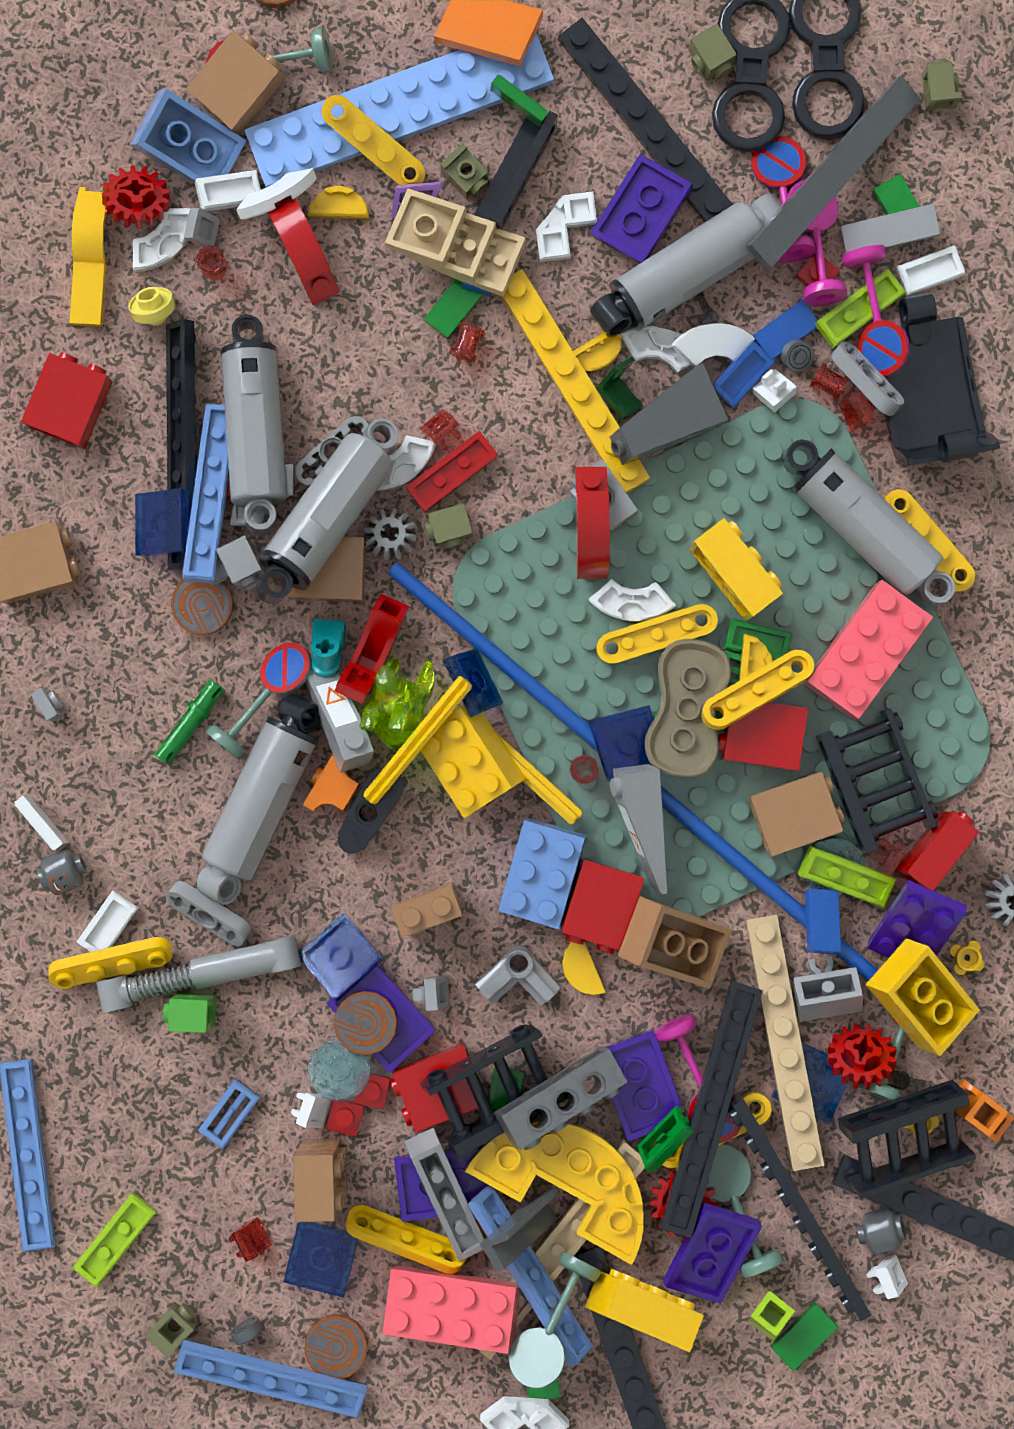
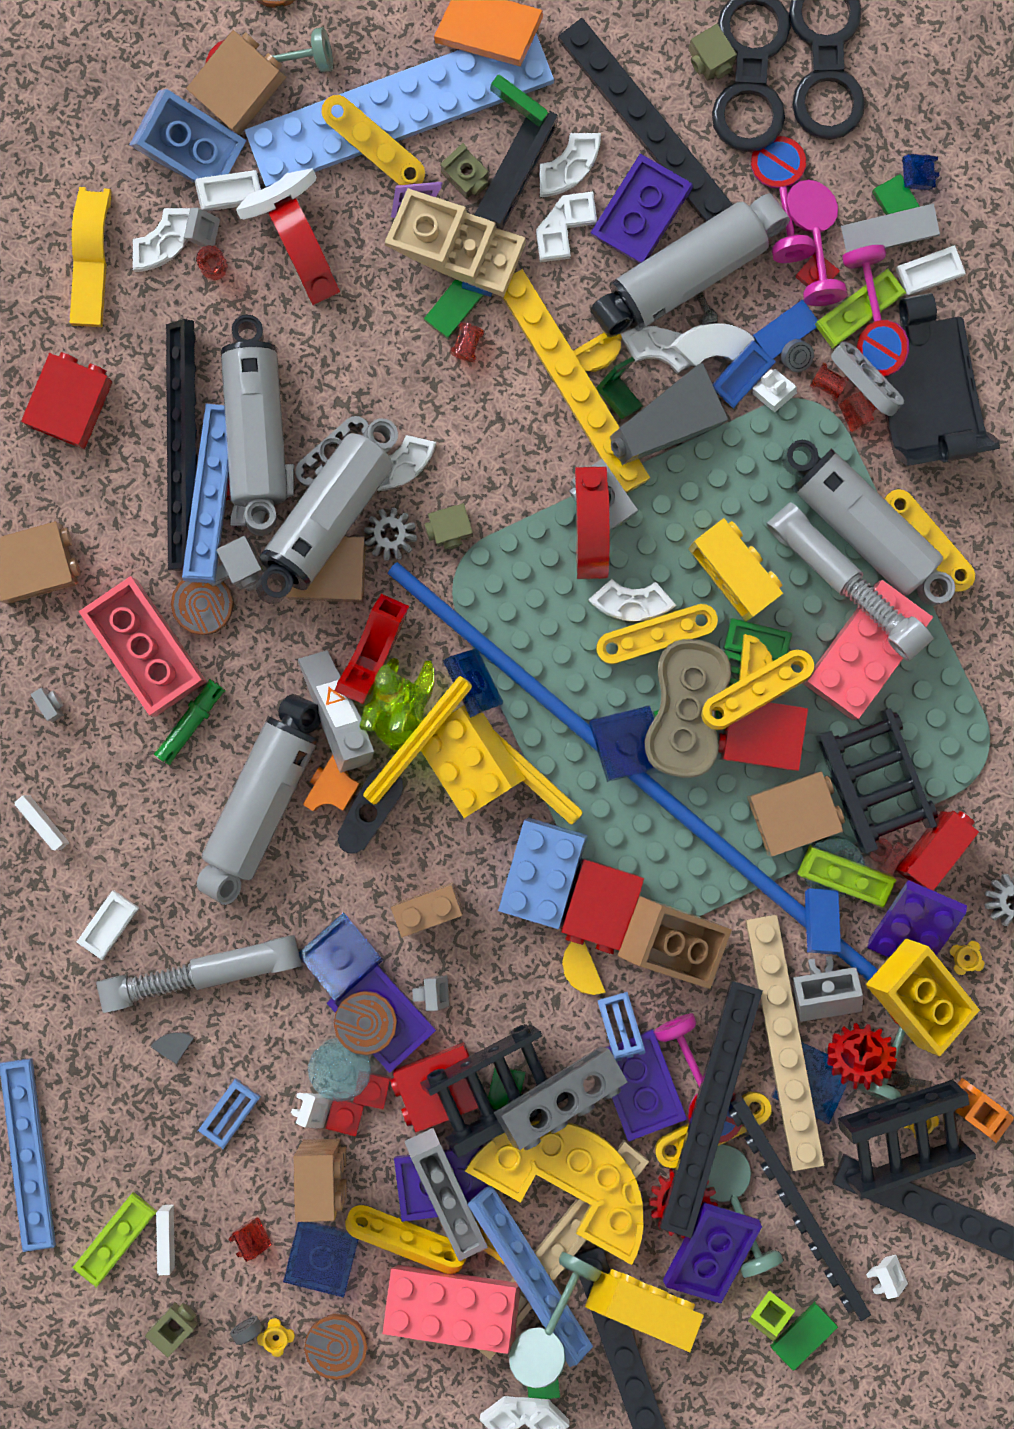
(61, 872): dark grey head -> none
(110, 962): yellow plate -> none
(135, 197): red gear -> none
(142, 646): none -> coral brick
(152, 305): light yellow plate -> none
(161, 522): clear blue tile -> none
(165, 1240): none -> white tile
(173, 1045): none -> dark grey tile
(190, 1012): bright green brick -> none
(208, 913): light grey beam -> none
(270, 1378): medium blue tile -> none
(275, 1347): none -> yellow plate
(280, 673): piece -> none
(327, 646): teal piece -> none
(338, 203): yellow tile -> none
(439, 427): clear red tile -> none
(452, 471): red plate -> none
(520, 1230): dark grey panel -> none
(531, 977): light grey piece -> none
(571, 166): none -> white tile
(575, 772): clear red bush -> none
(628, 1051): none -> medium blue tile
(640, 804): light grey slope -> none
(661, 1145): green tile -> none
(794, 530): none -> light grey piece
(833, 173): dark grey tile -> none
(882, 1231): dark grey head -> none
(919, 171): none -> clear blue tile
(940, 85): olive brick -> none

